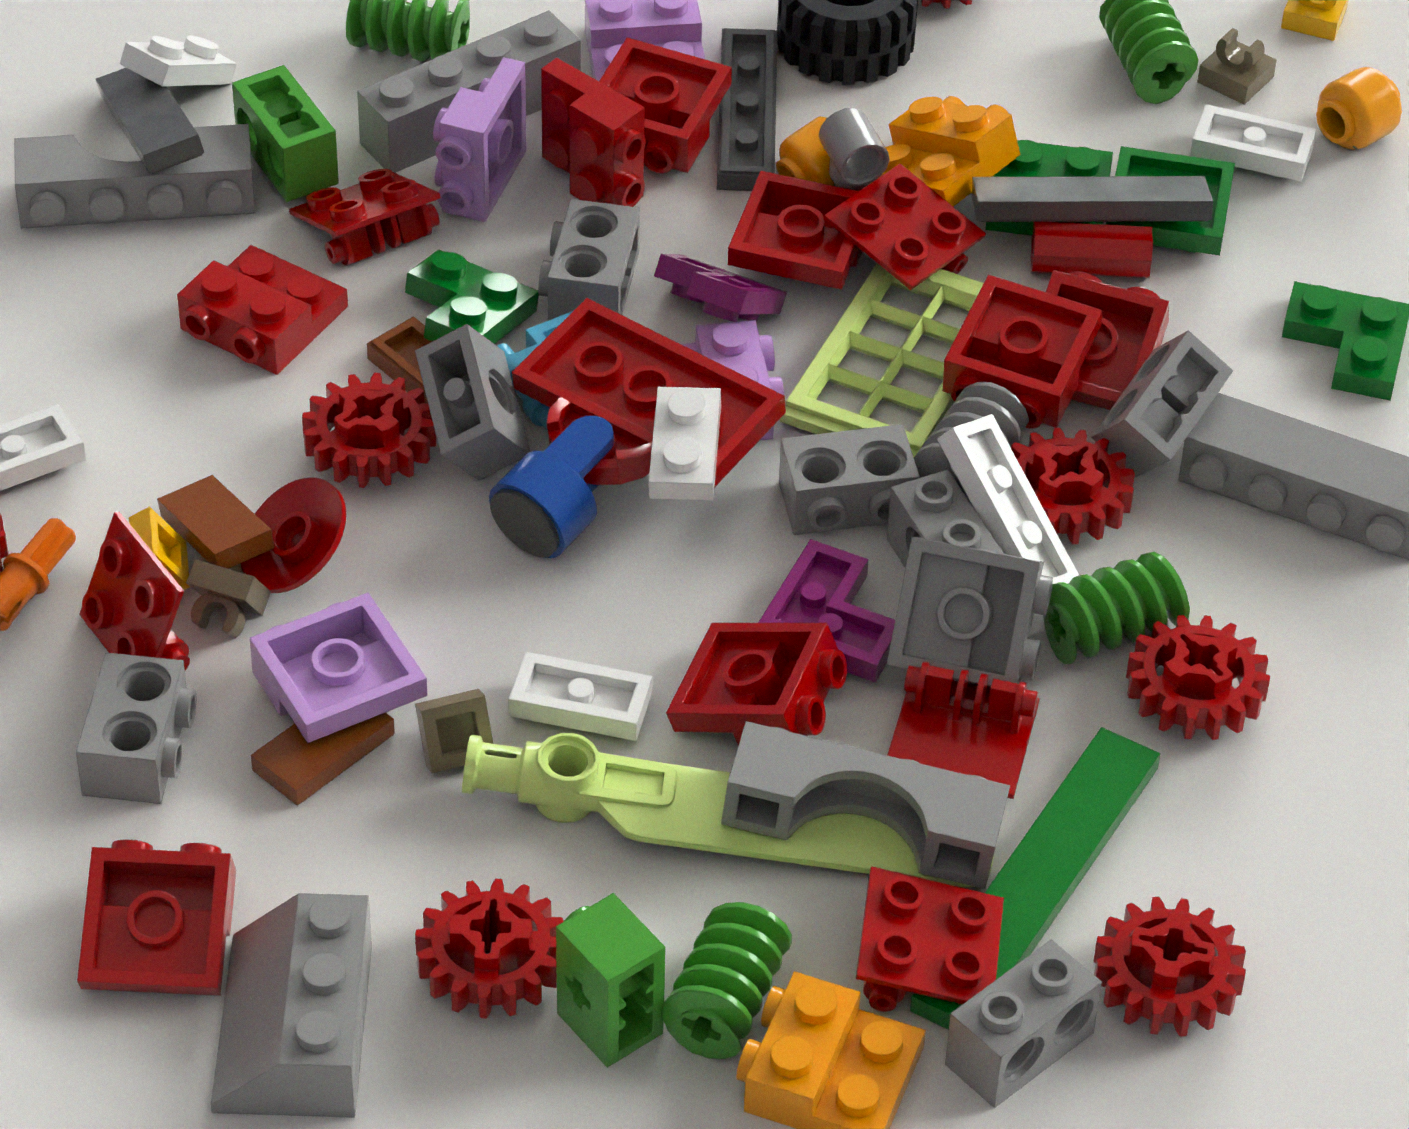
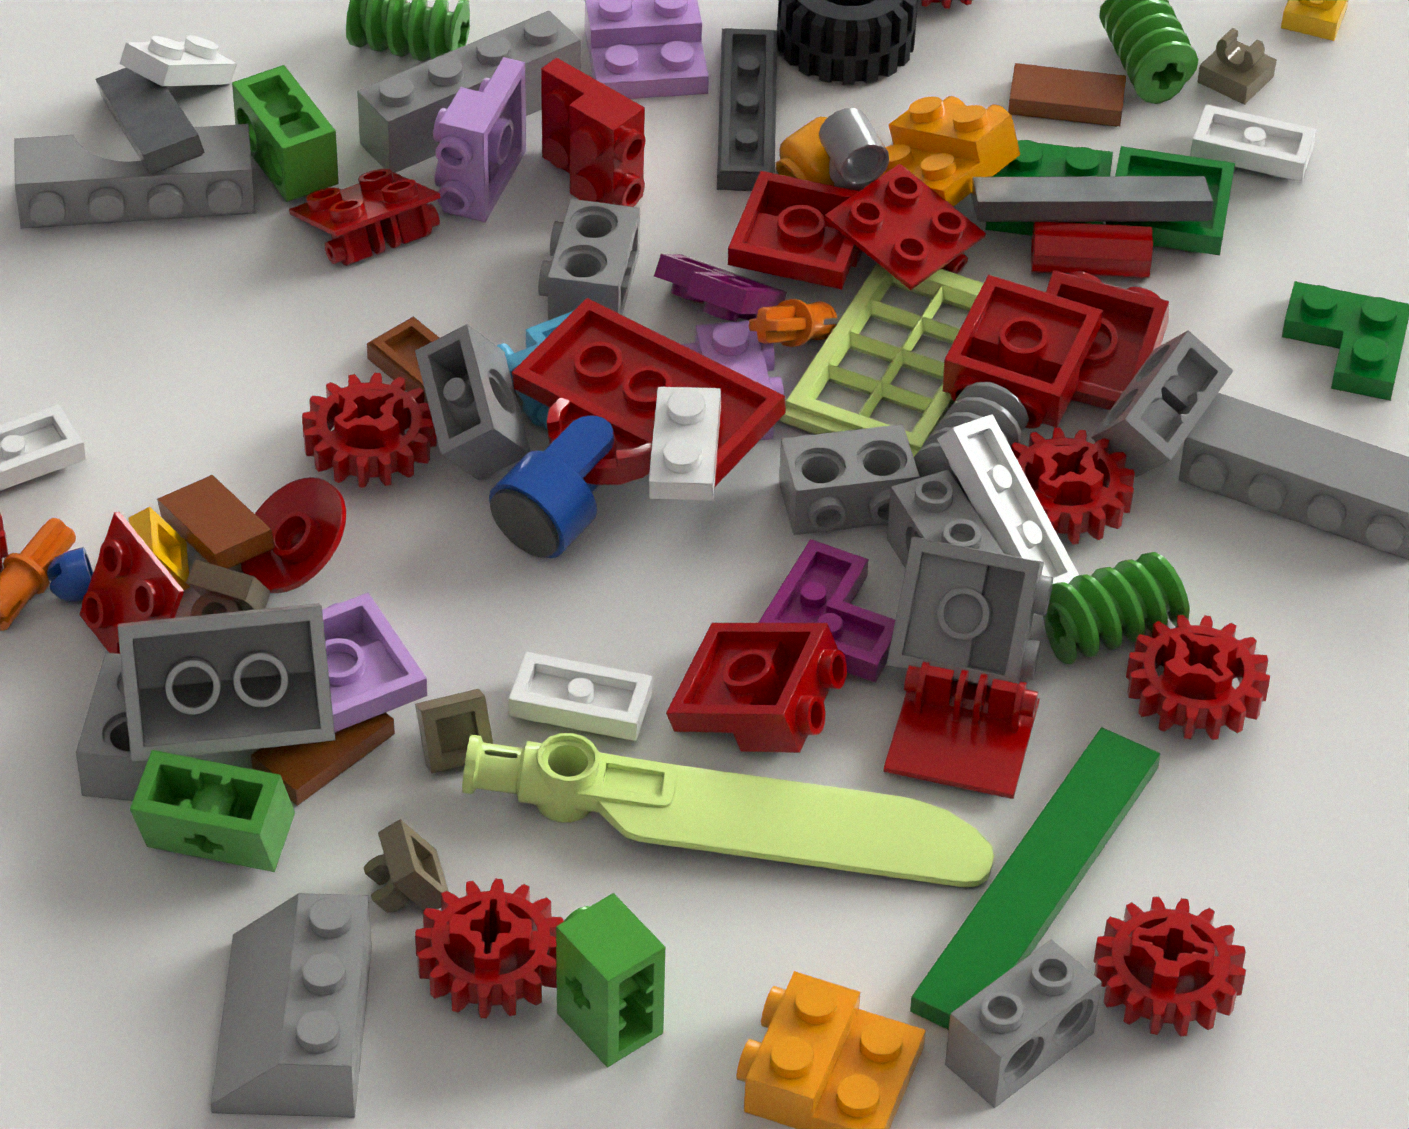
(70, 575): none -> blue hinge
(156, 918): red plate -> none
(212, 810): none -> bright green brick
(226, 681): none -> light grey slope
(259, 308): red plate -> none
(409, 868): none -> dark tan tile
(470, 296): green plate -> none
(677, 97): red plate -> none
(725, 979): bright green piece -> none
(793, 322): none -> orange axle
(794, 778): light grey arch -> none
(926, 940): red hinge -> none
(1067, 94): none -> dark orange tile
(1359, 108): light orange head -> none

